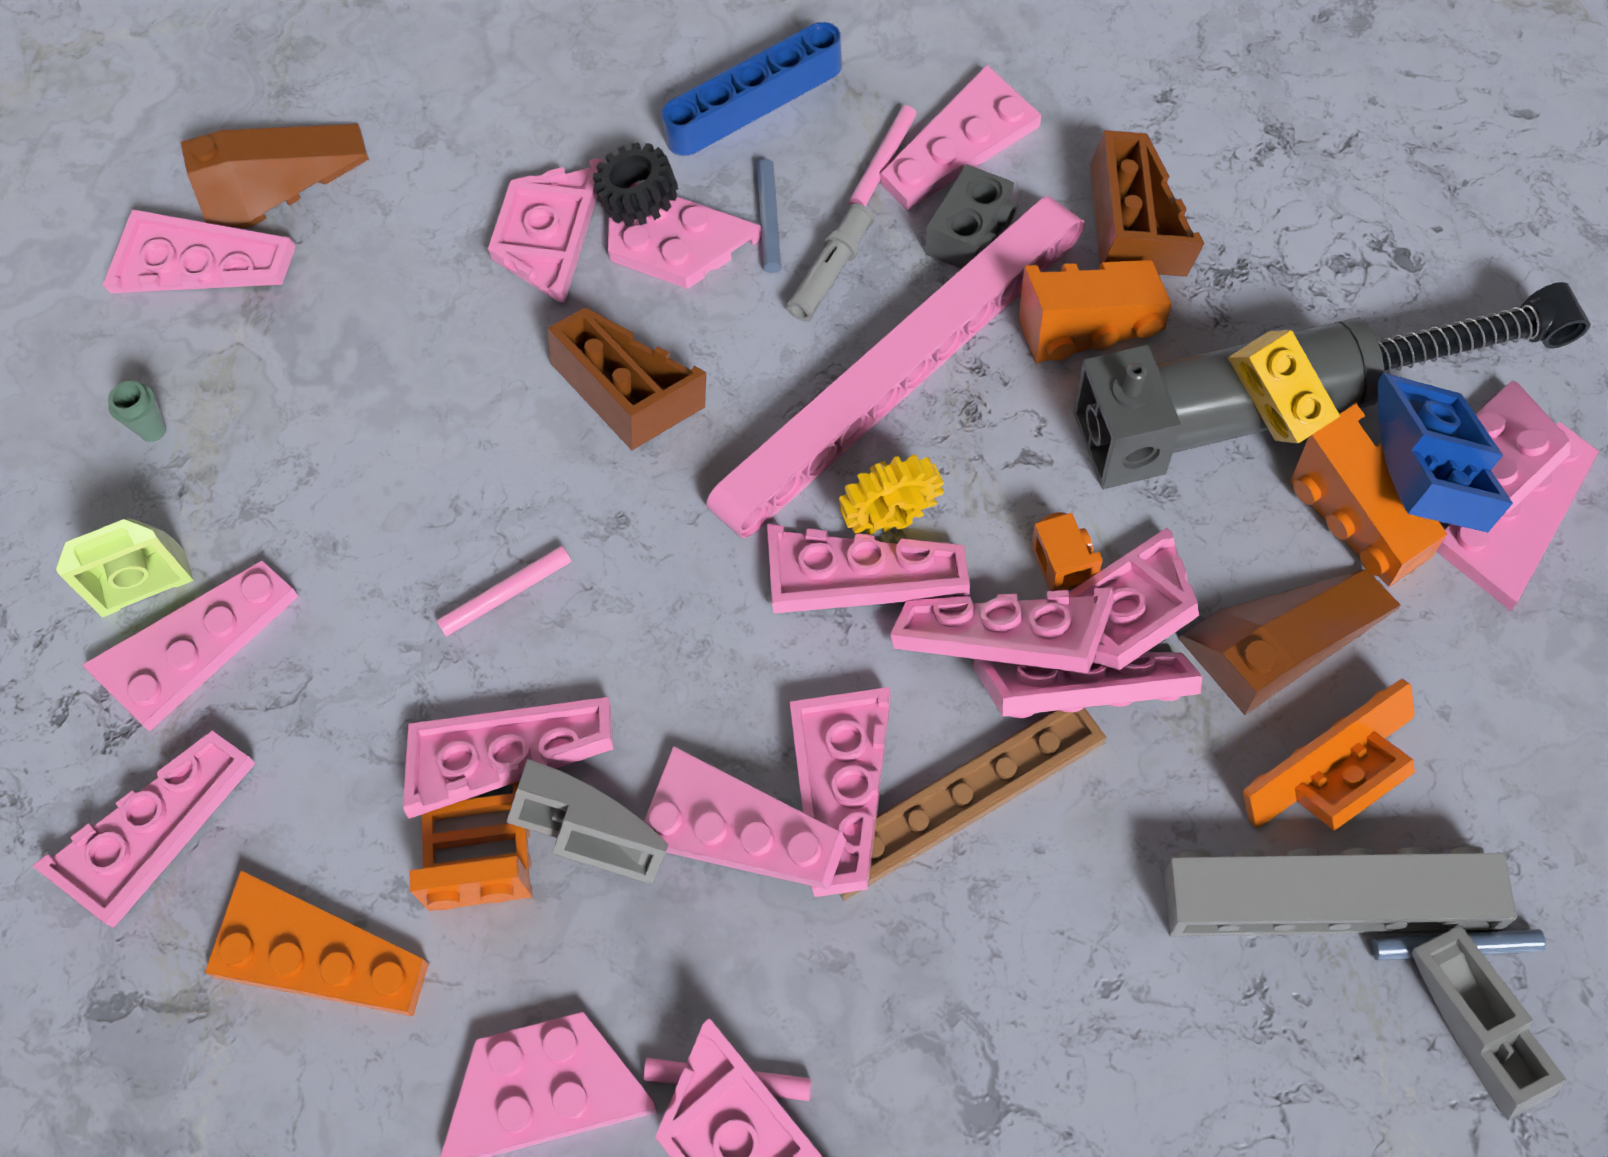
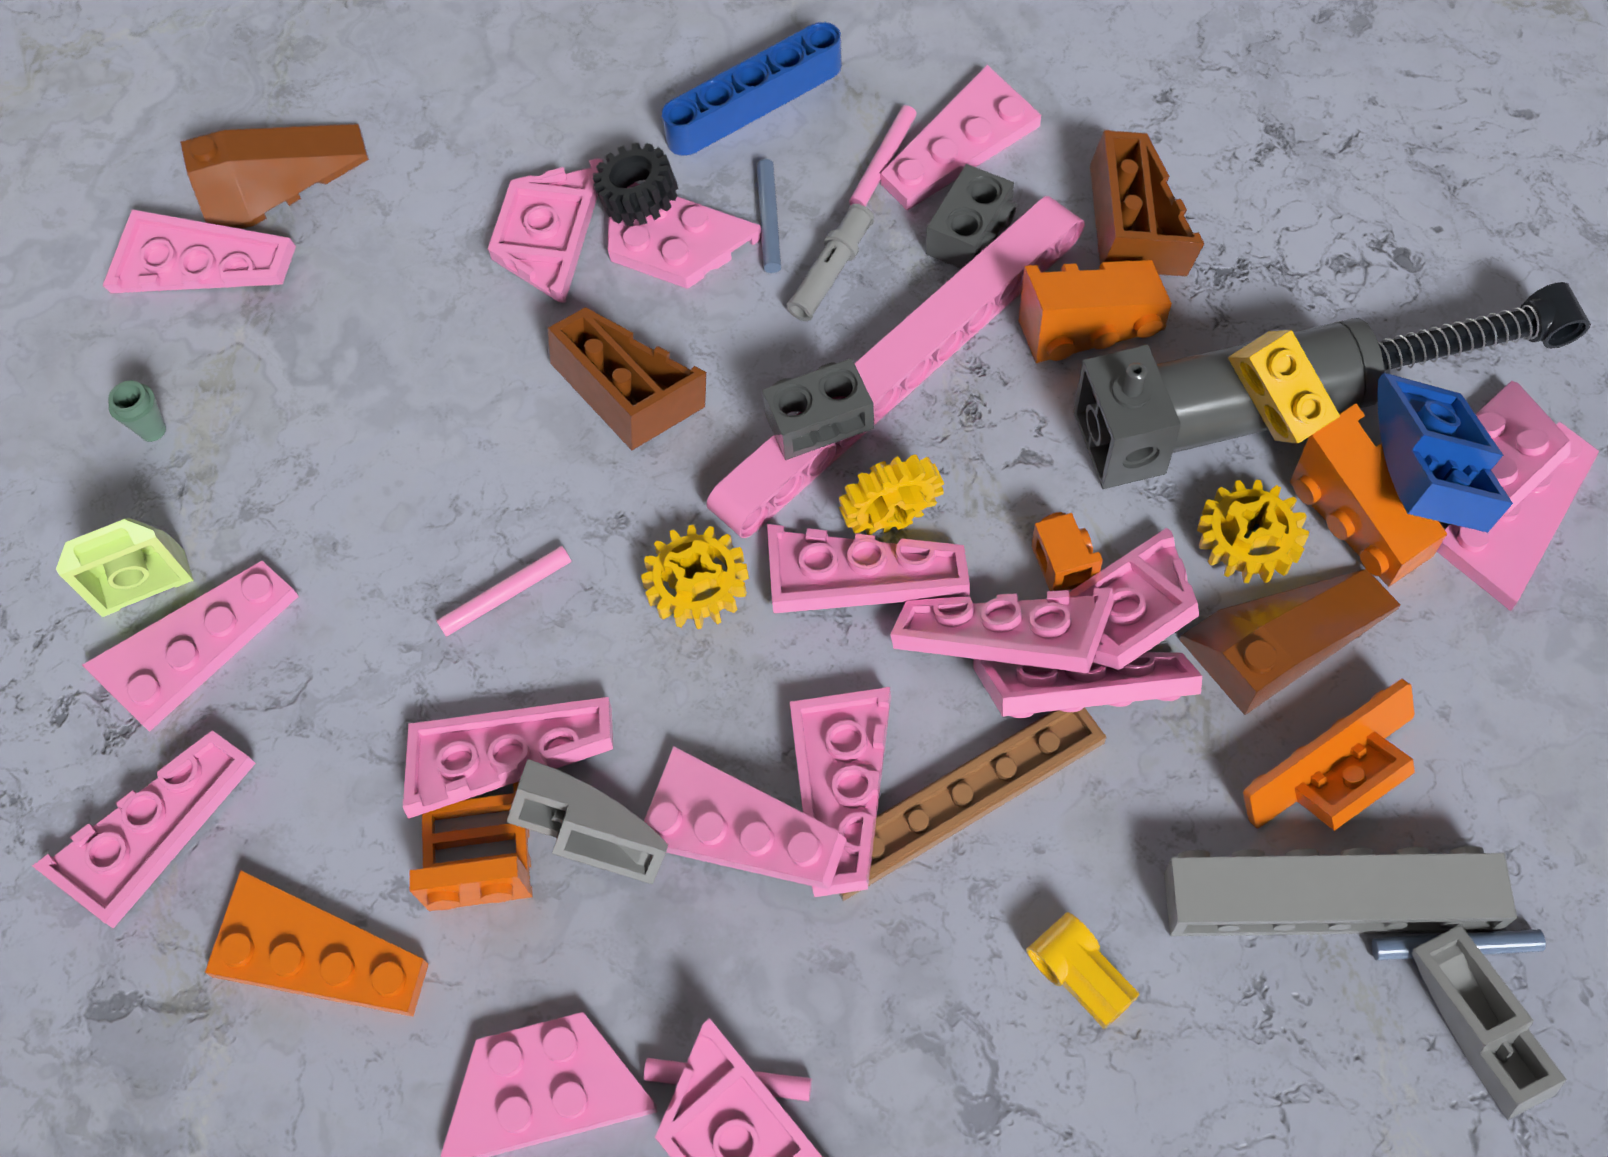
(699, 582): none -> yellow gear
(822, 418): none -> dark grey brick
(1072, 958): none -> yellow piece
(1269, 548): none -> yellow gear

